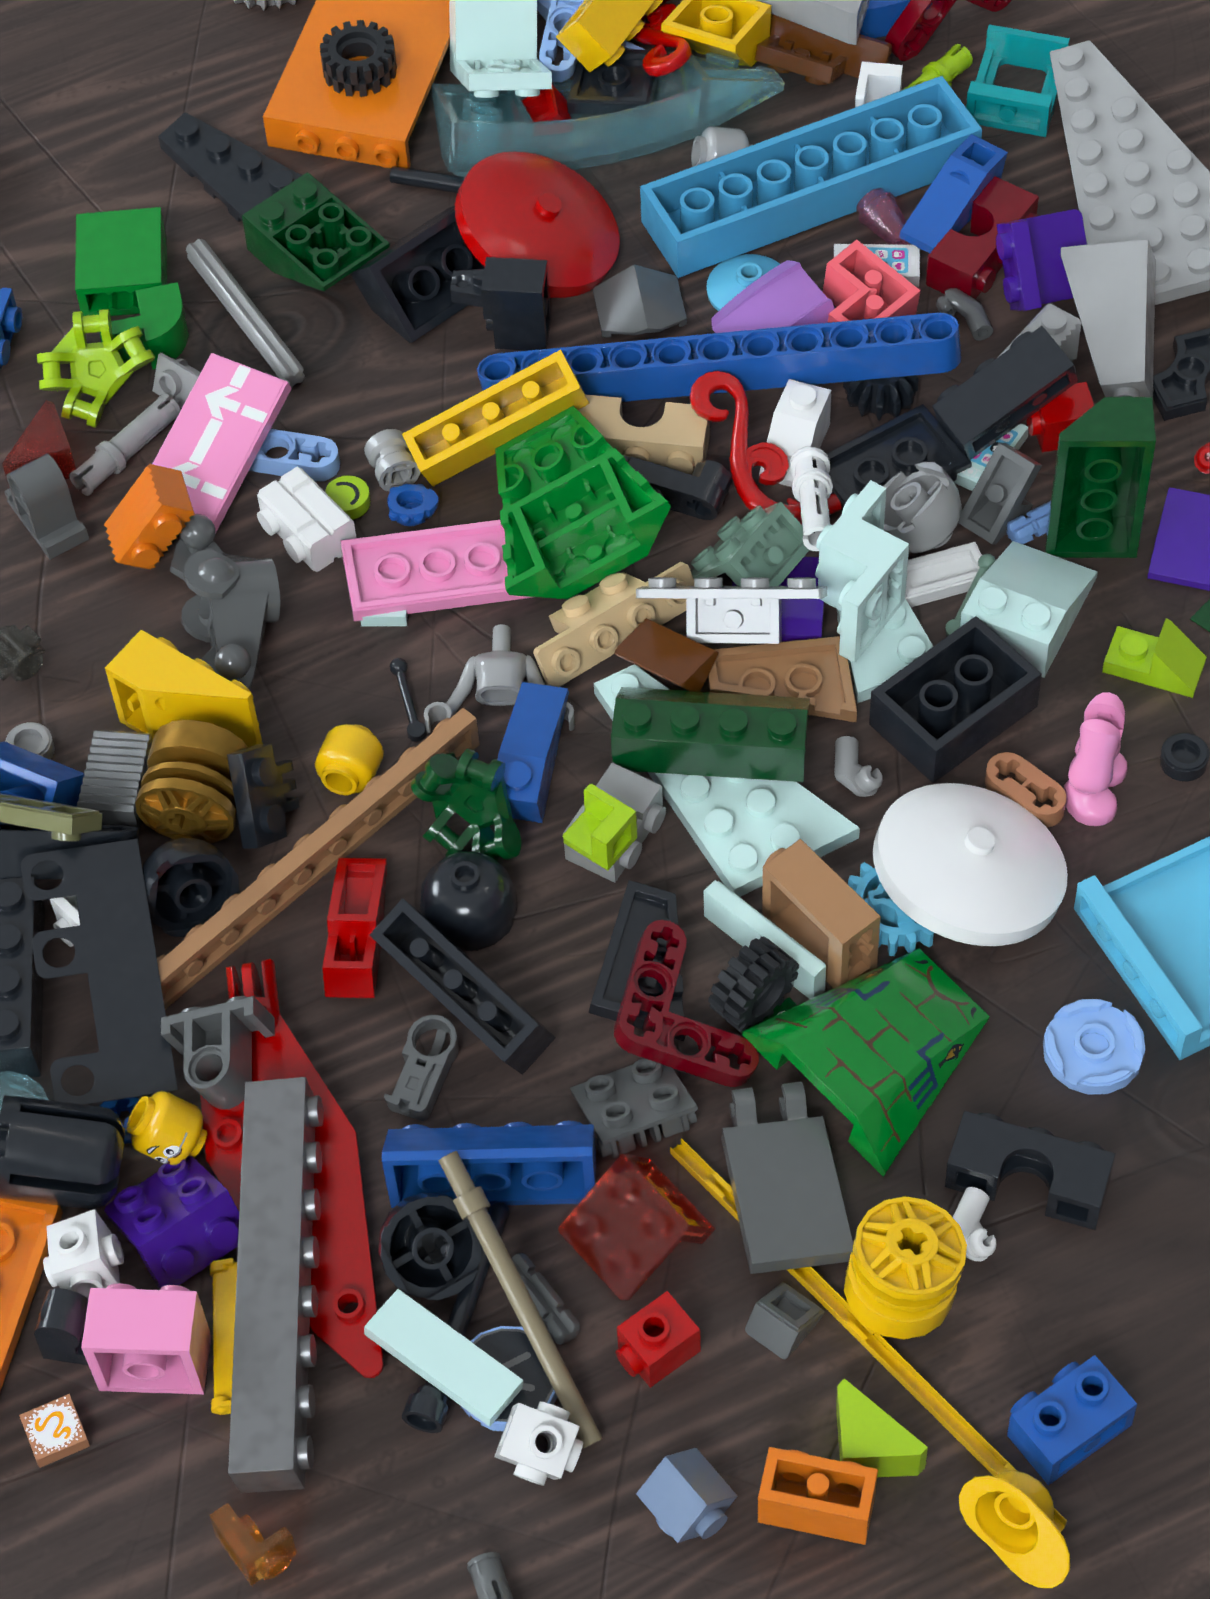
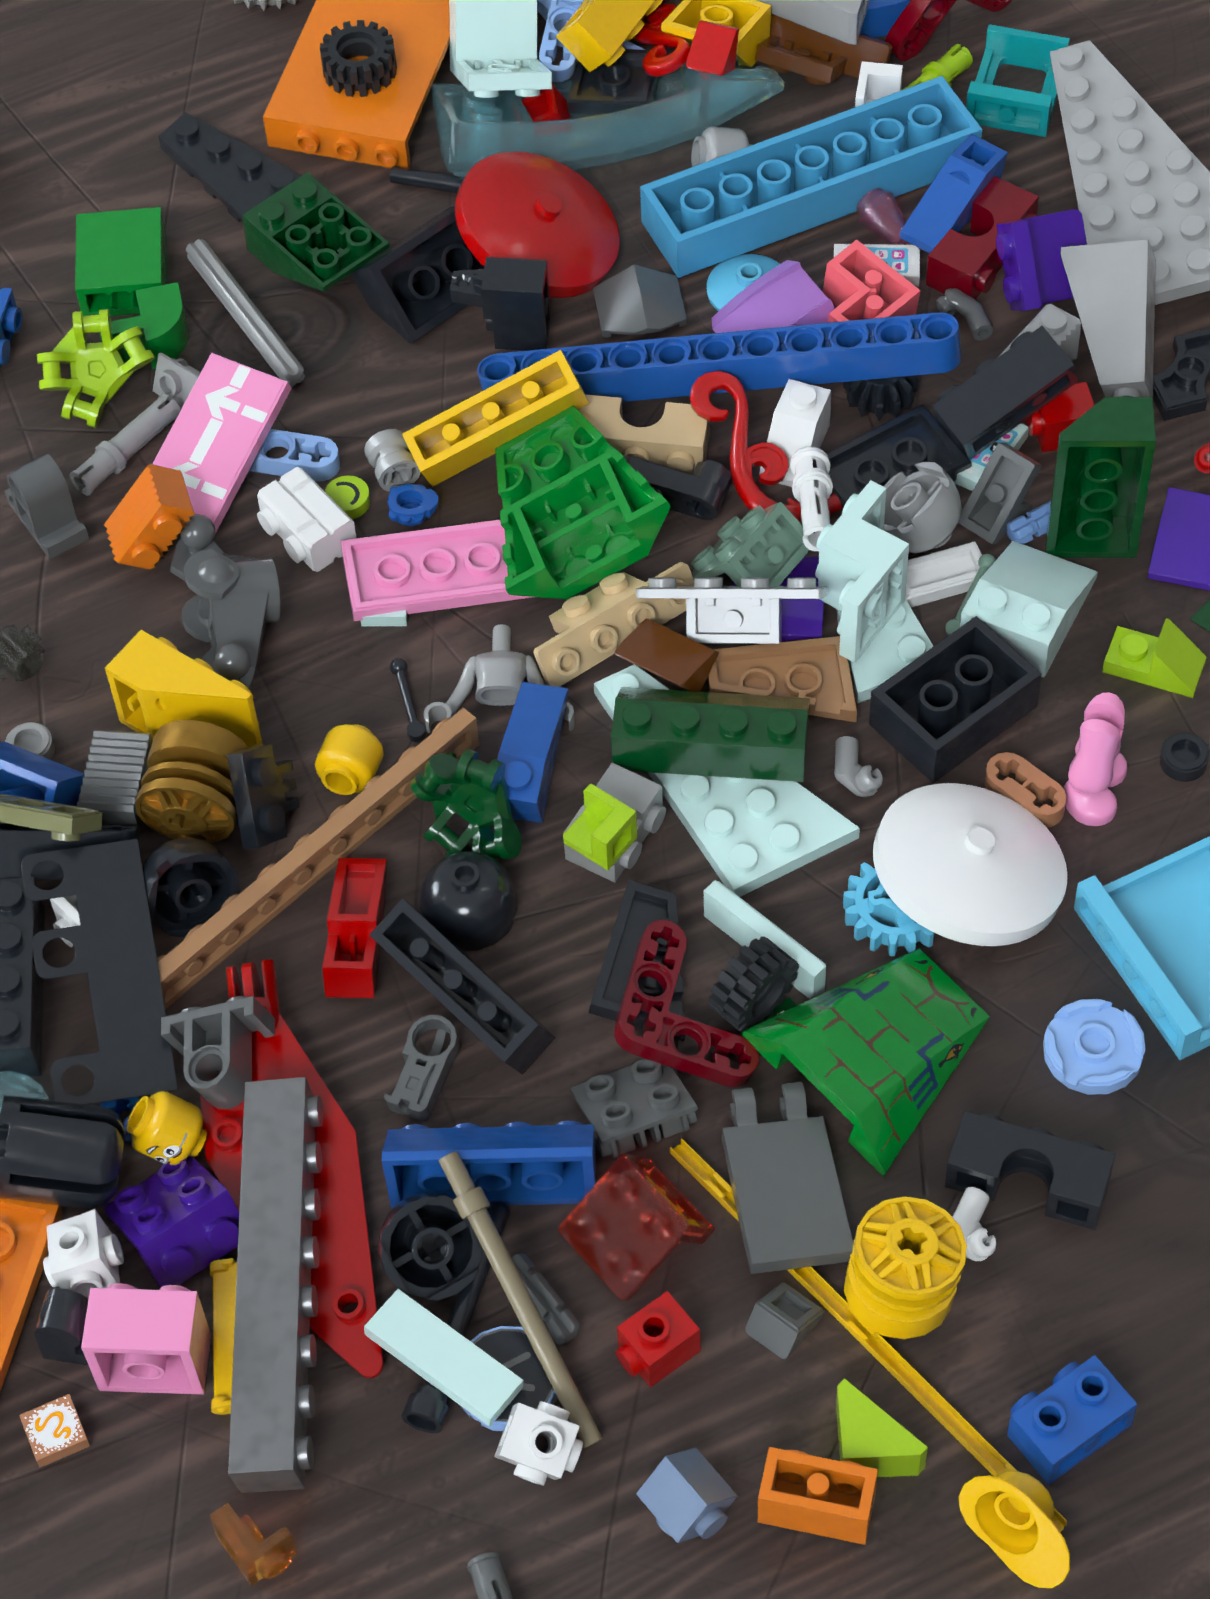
(42, 437): clear red slope -> none
(713, 48): none -> red slope
(820, 912): medium nougat window -> none

